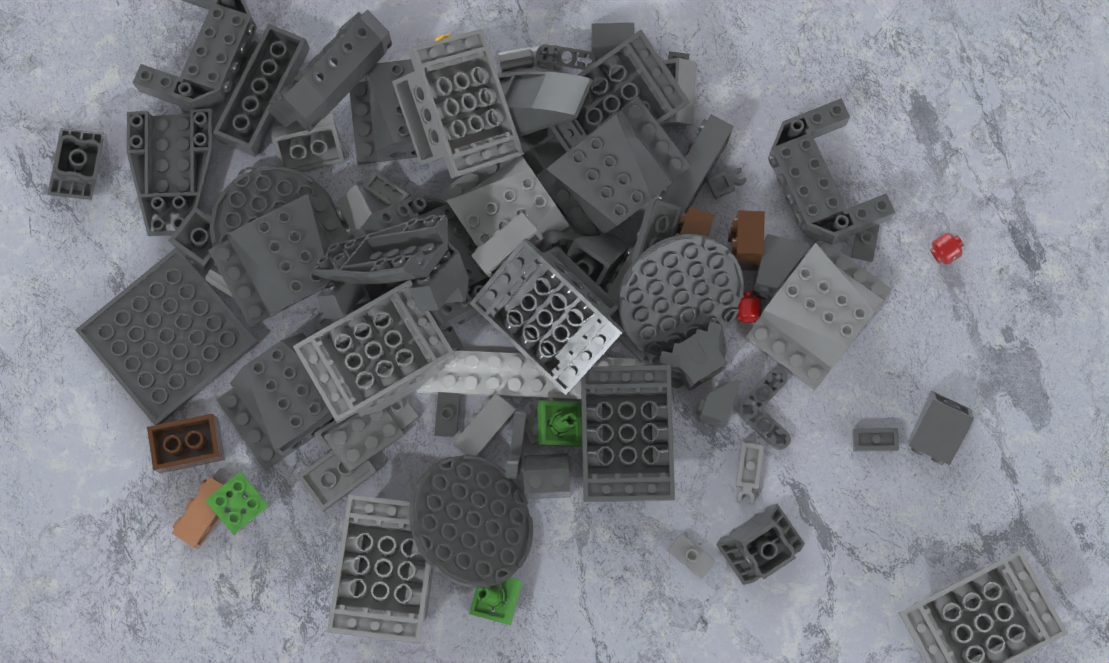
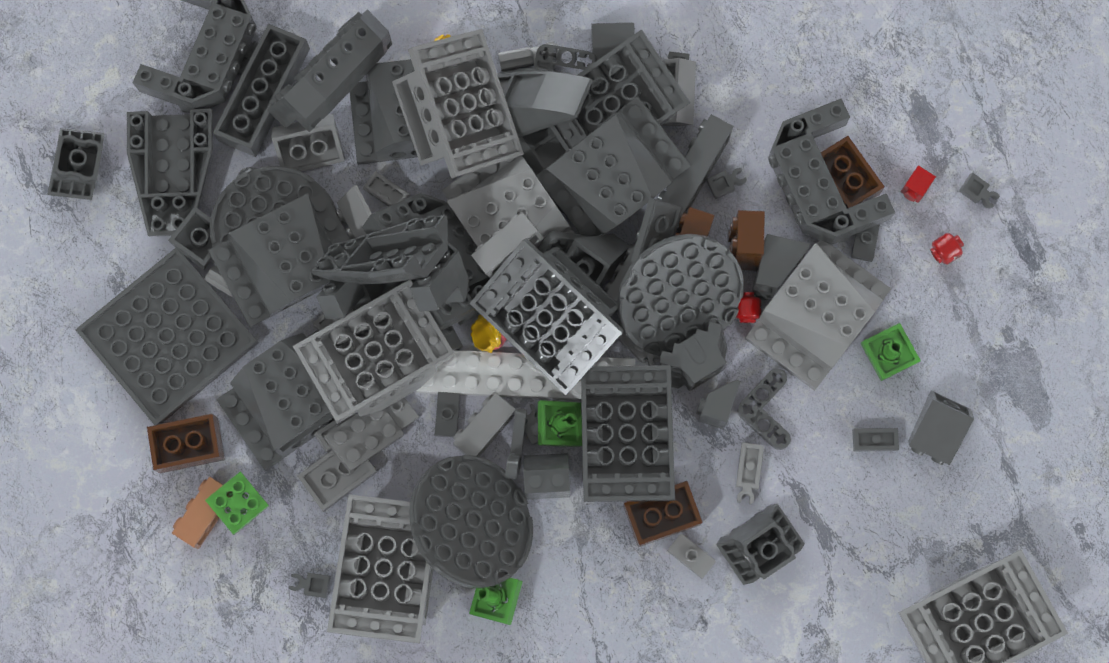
(314, 585): none -> dark grey plate
(486, 336): none -> yellow hair
(662, 519): none -> reddish brown brick
(851, 173): none -> reddish brown brick
(897, 348): none -> bright green plate
(917, 184): none -> red brick
(976, 190): none -> dark grey plate

